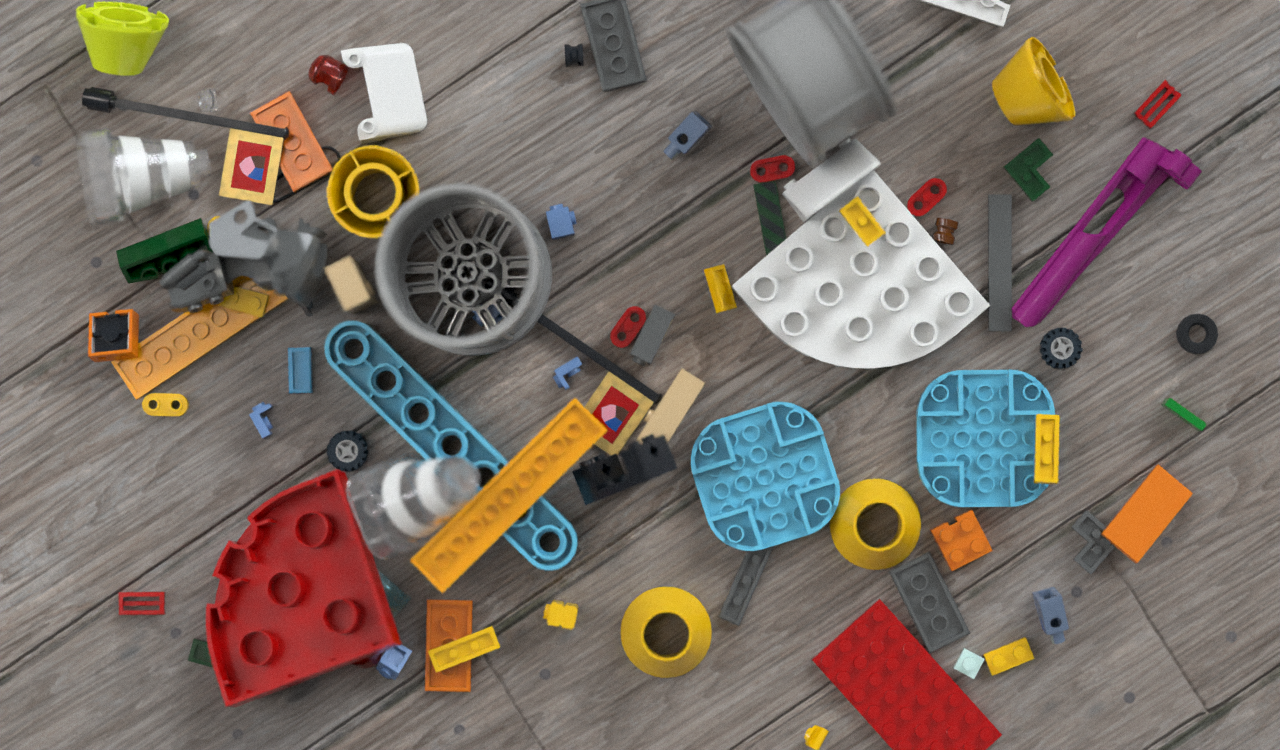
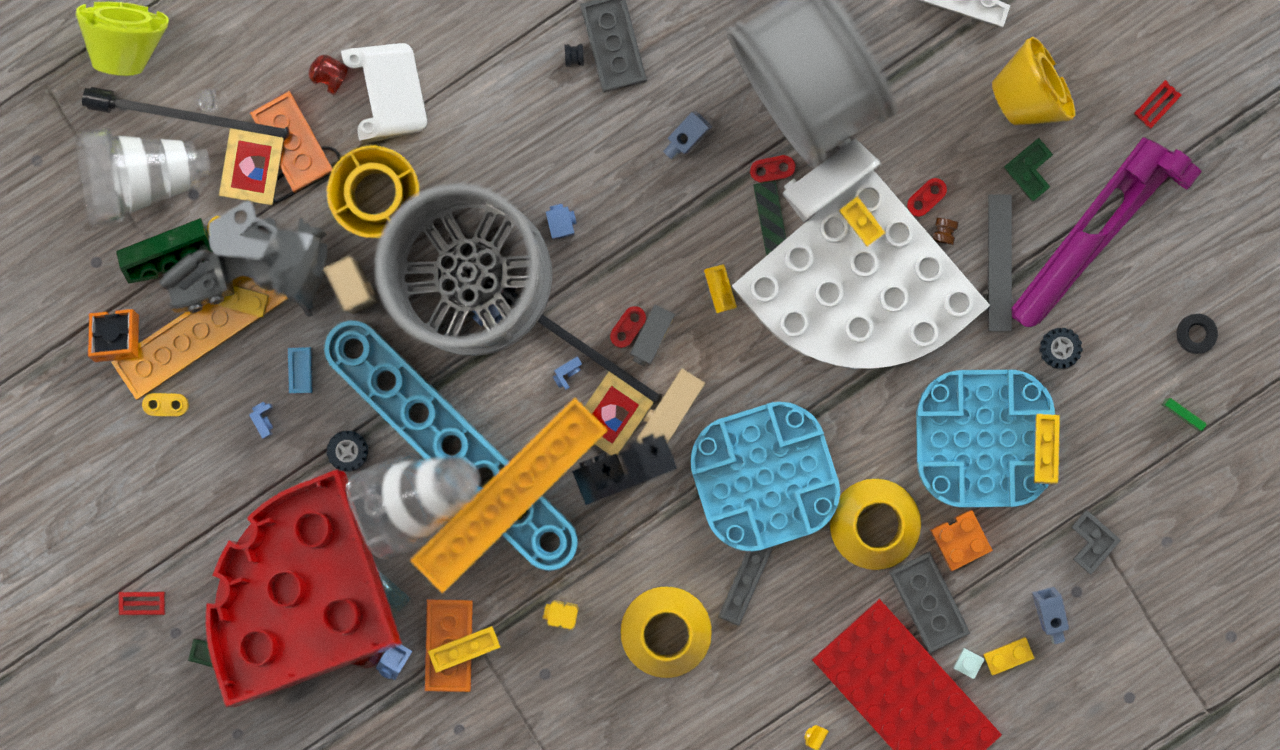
(1146, 513): orange tile -> none

